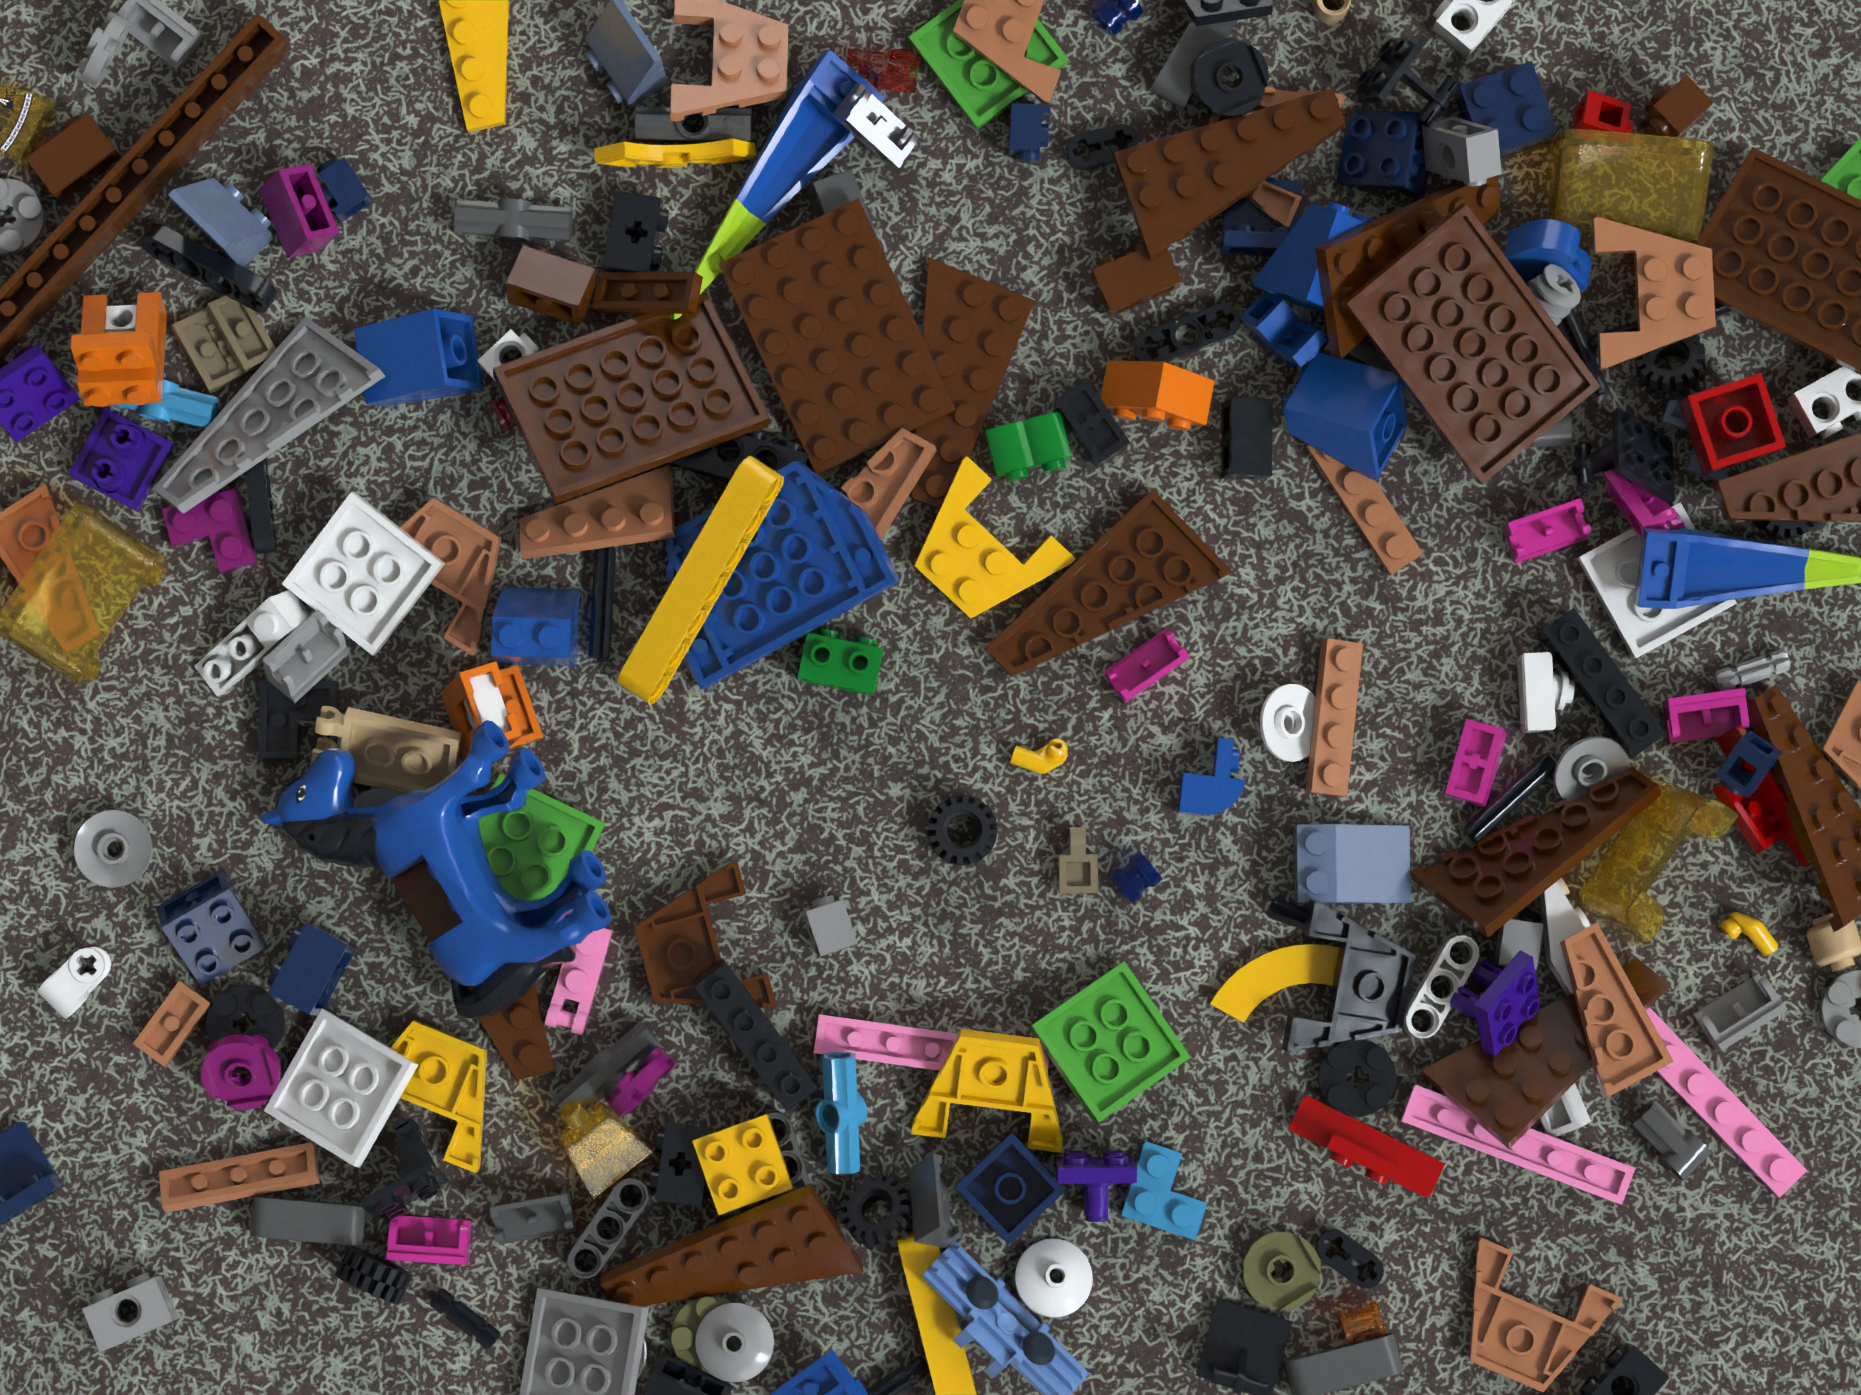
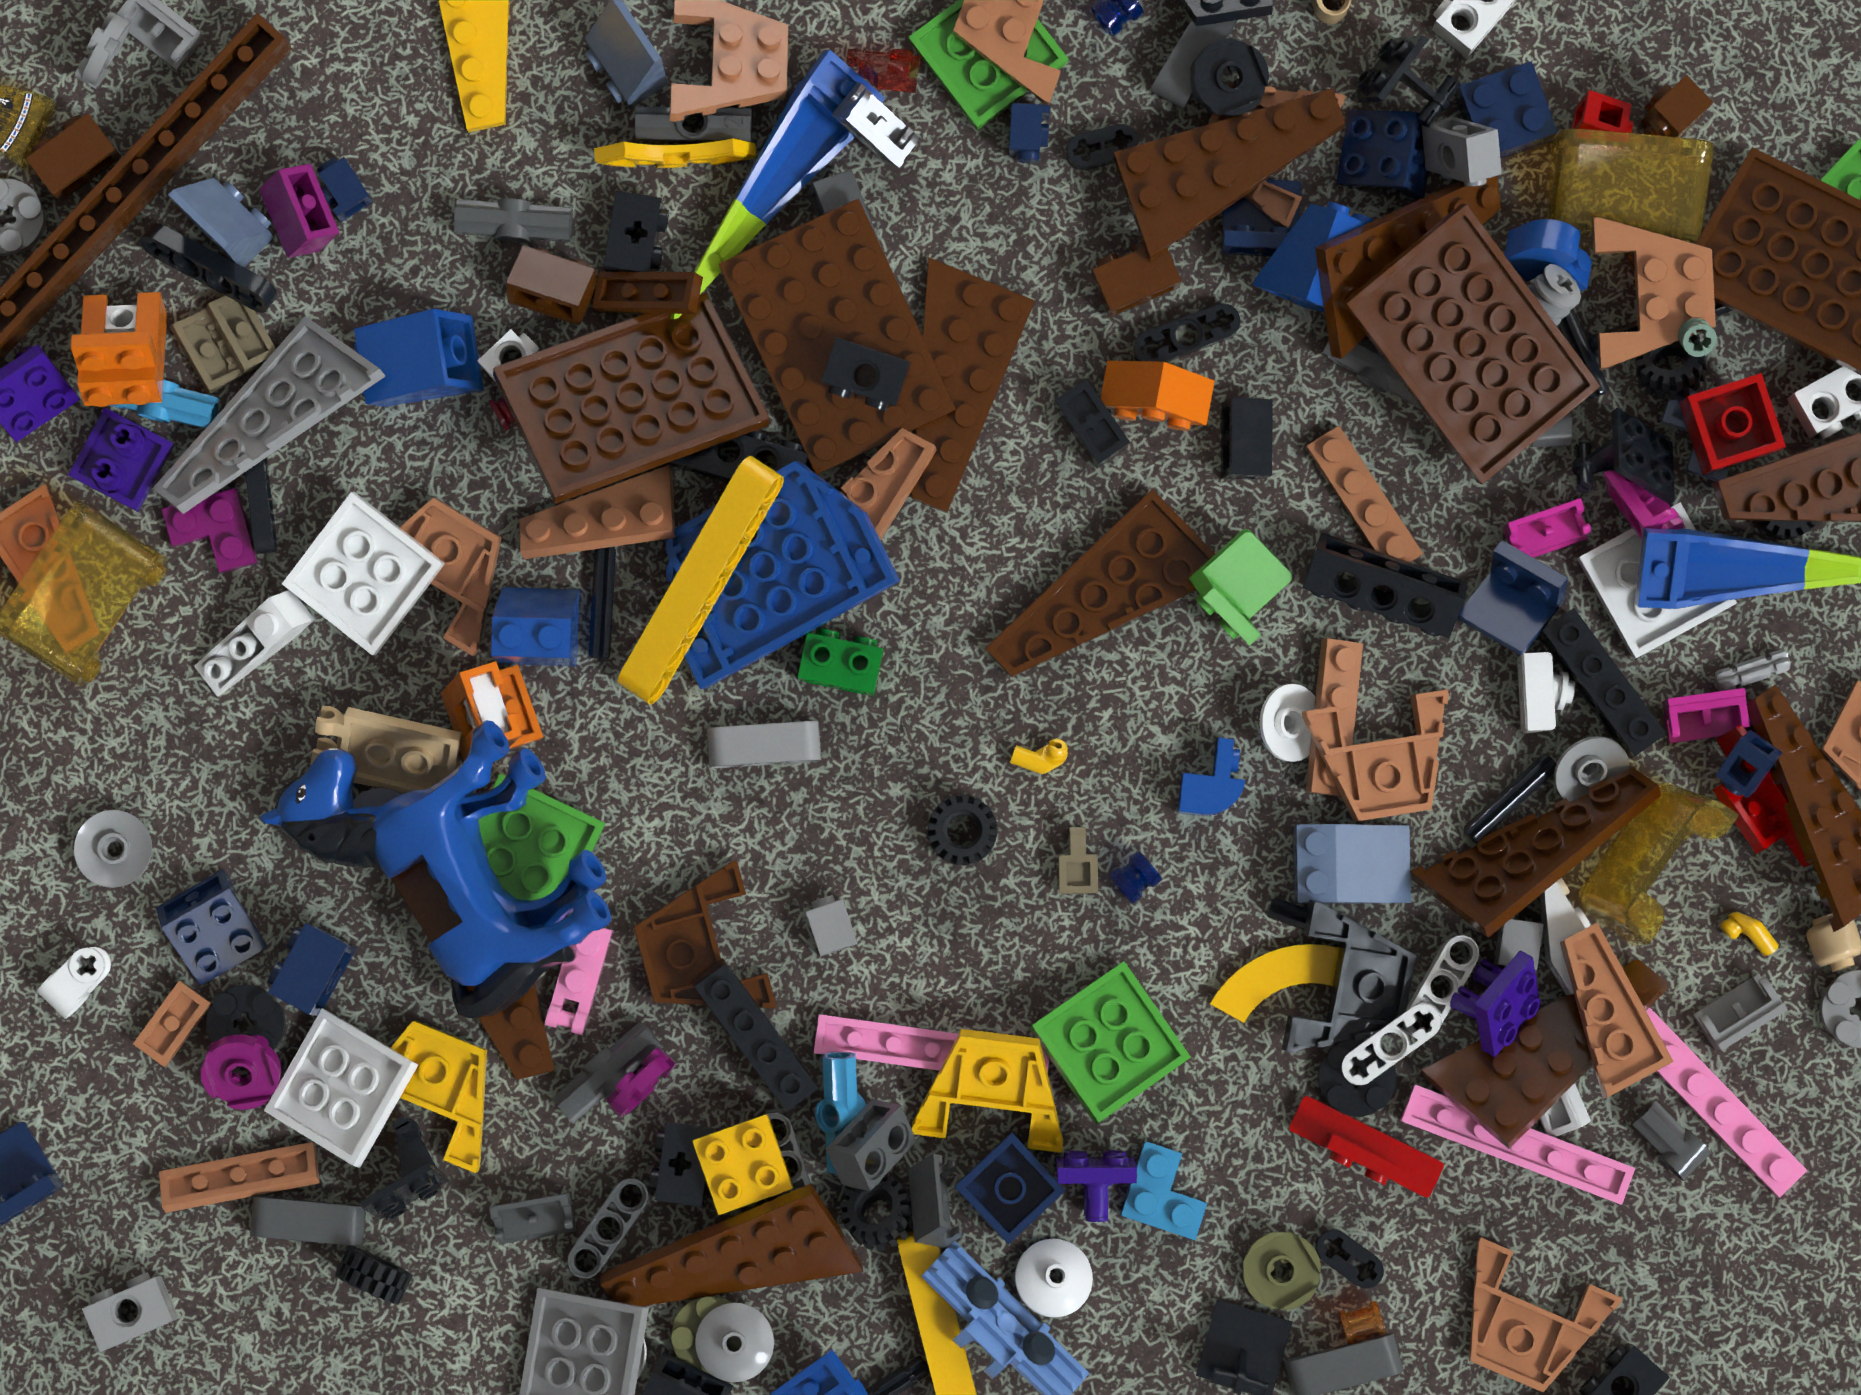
(281, 717): black plate -> none
(305, 656): light grey hinge -> none
(429, 1240): dark pink hinge -> none
(465, 1318): black axle -> none
(600, 1145): clear yellow torso -> none
(763, 744): none -> light grey beam
(848, 356): none -> black brick
(871, 1145): none -> dark grey brick
(969, 561): yellow wing -> none
(1029, 446): green brick -> none
(1146, 665): dark pink hinge -> none
(1240, 583): none -> bright green bracket
(1282, 330): blue brick -> none
(1348, 412): blue slope -> none
(1362, 1052): none -> white beam
(1376, 568): none -> black brick
(1385, 774): none -> nougat wing
(1476, 763): dark pink hinge -> none
(1515, 599): none -> dark blue bracket
(1702, 348): none -> sand green bush

